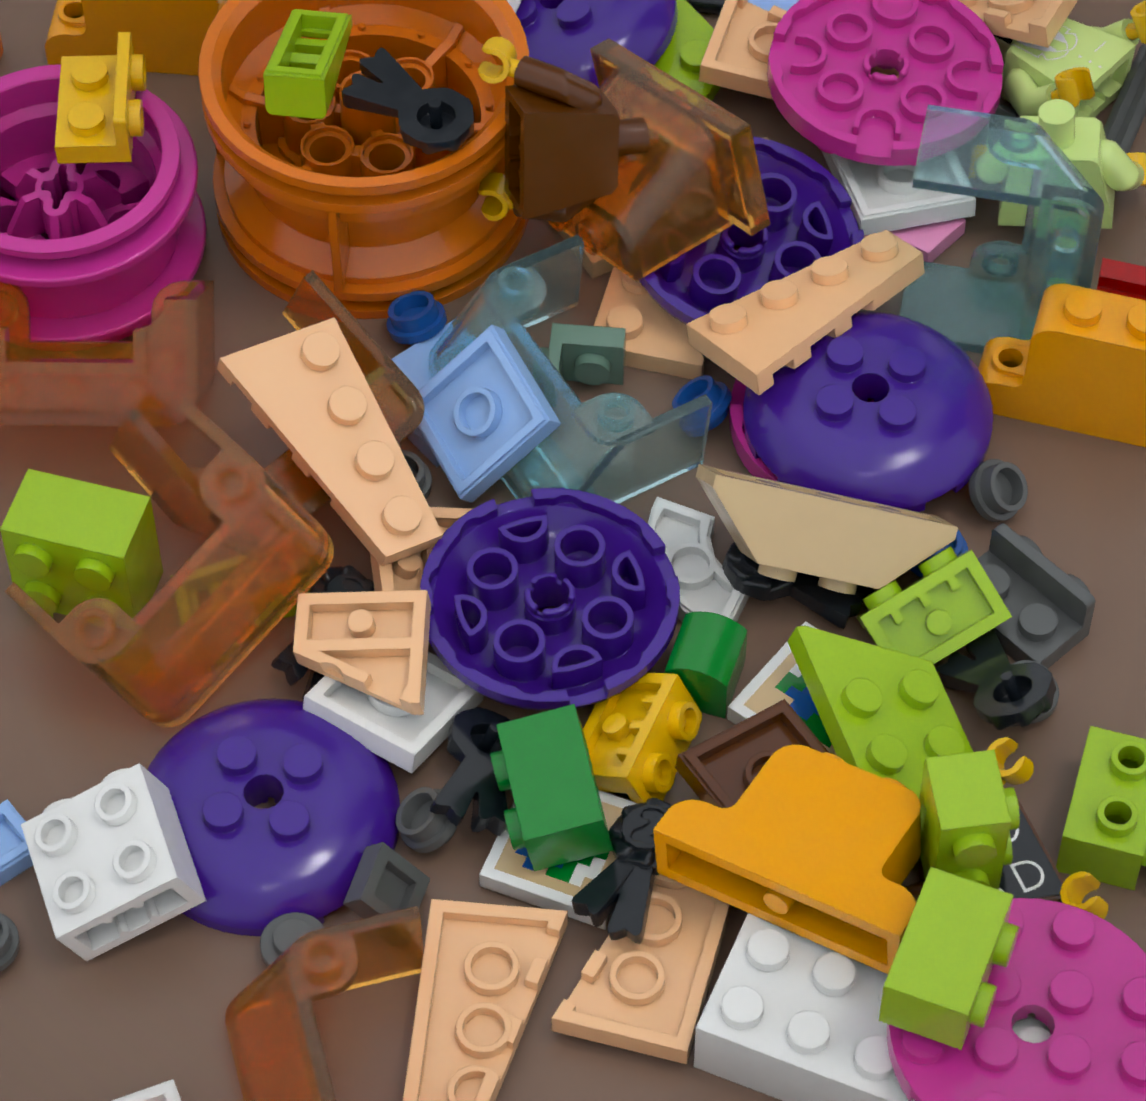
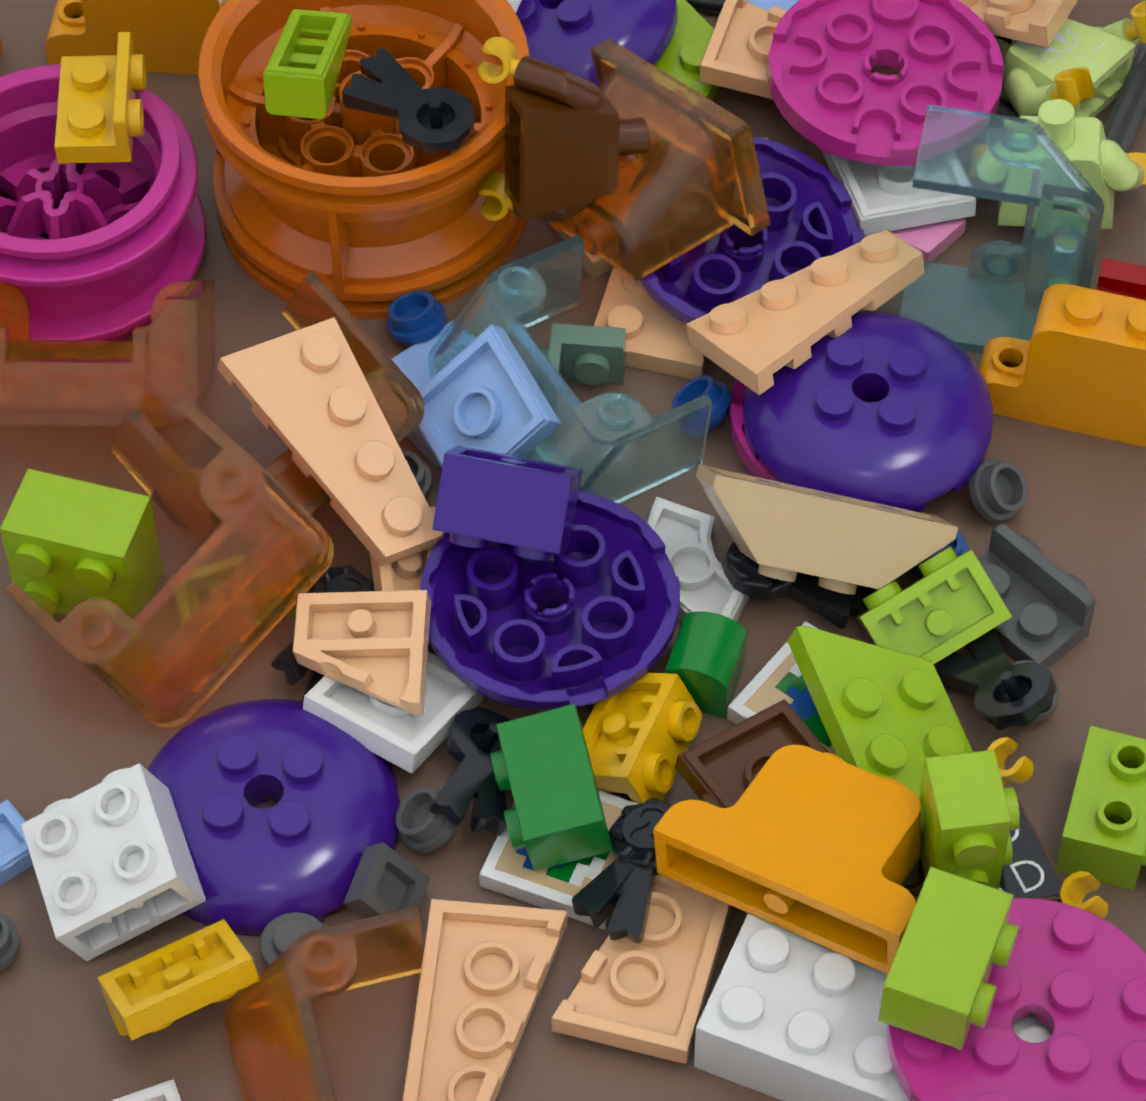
(177, 980): none -> yellow bracket
(506, 502): none -> dark purple brick

